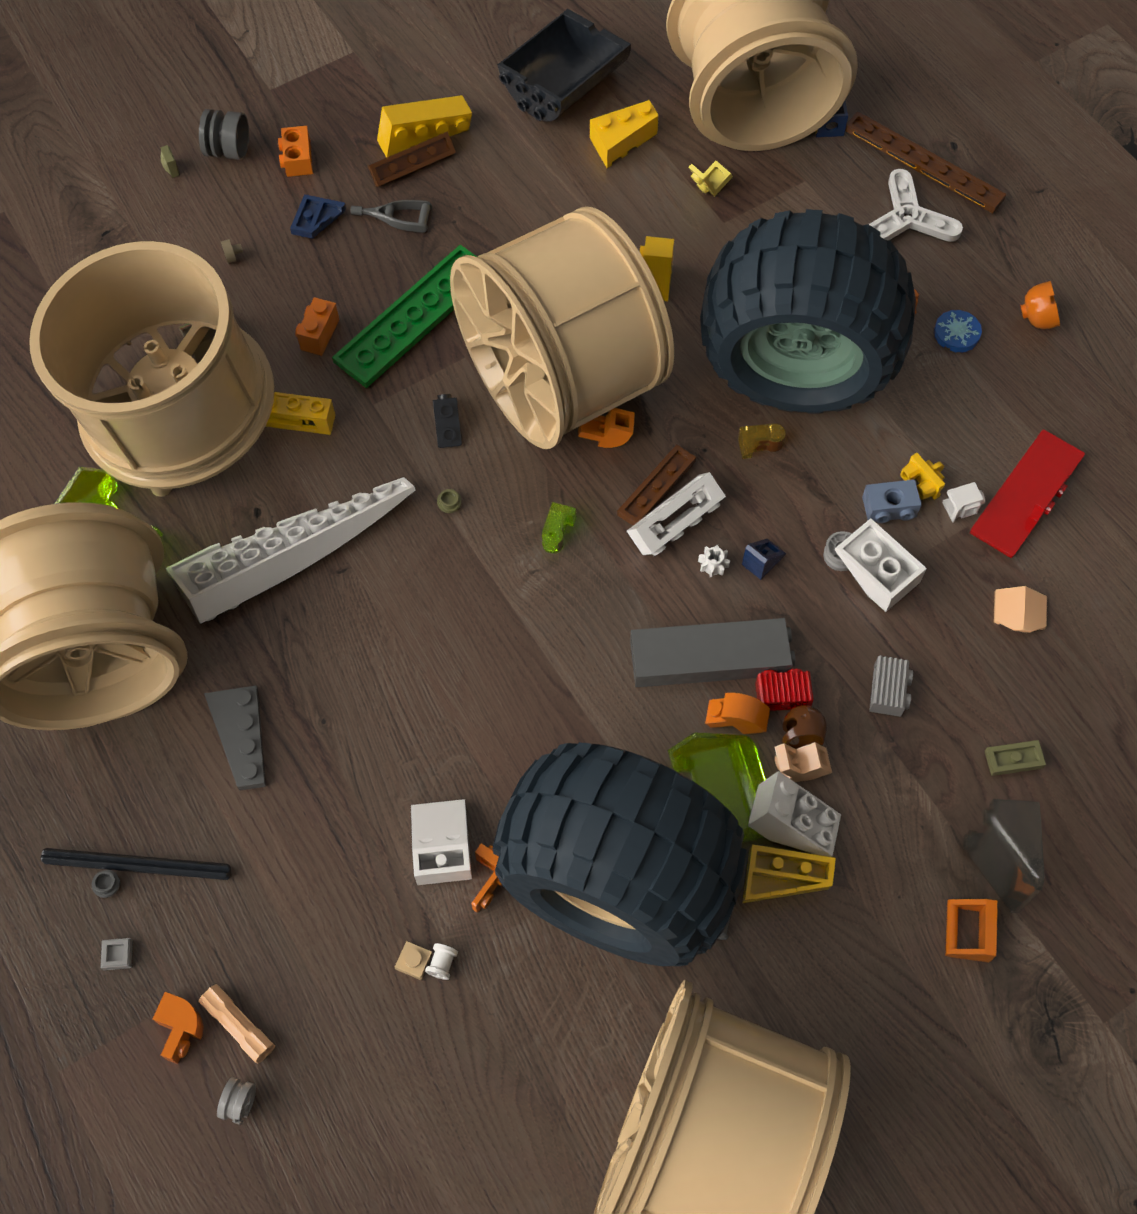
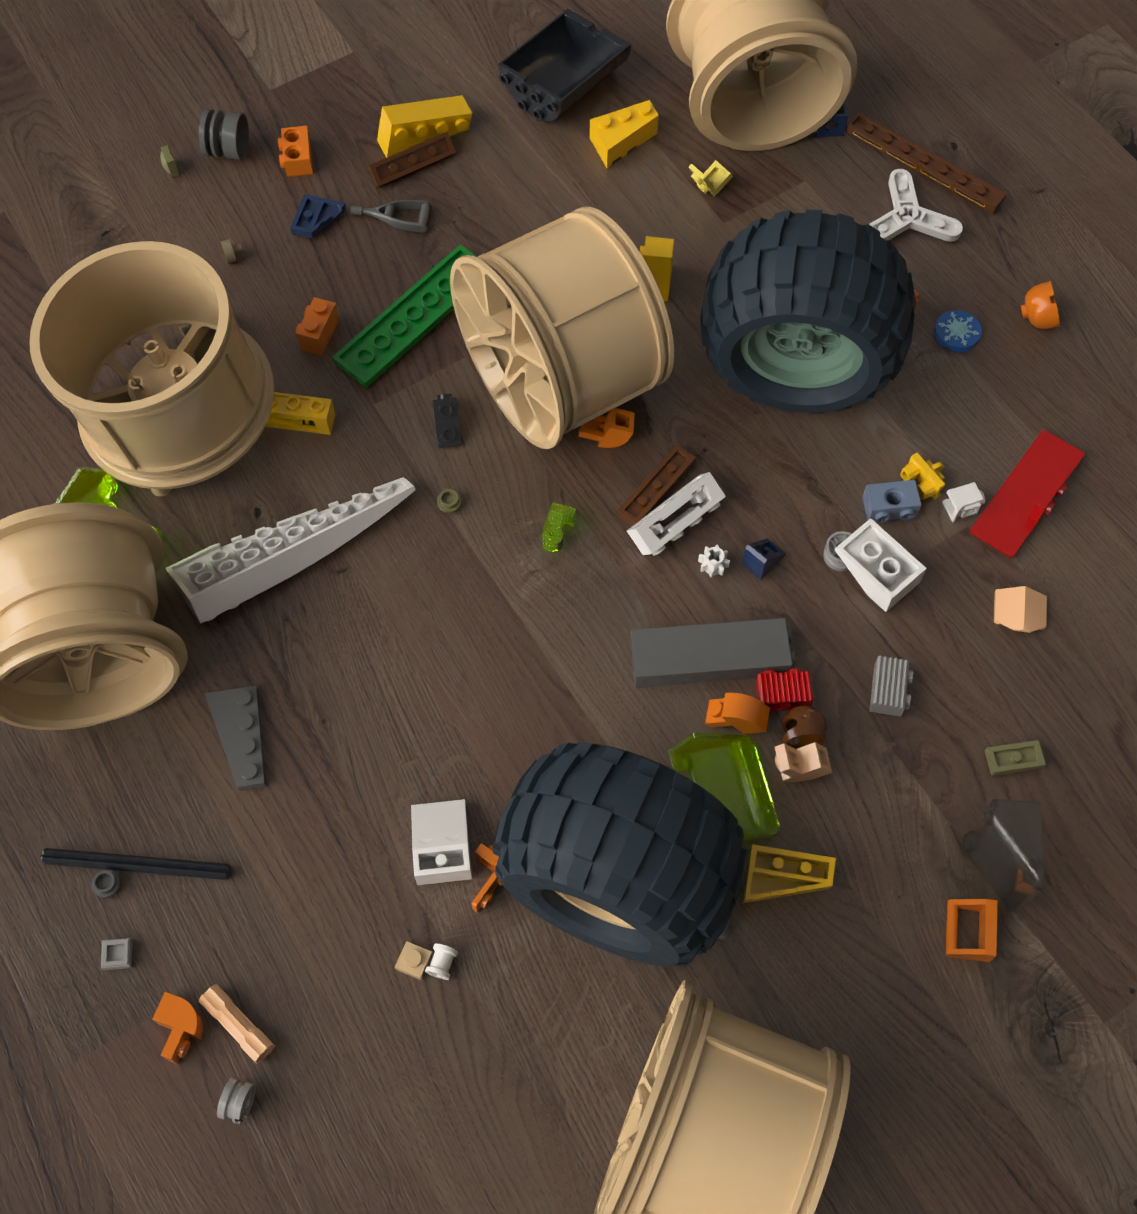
(760, 438): clear yellow leg -> none
(794, 816): white slope -> none

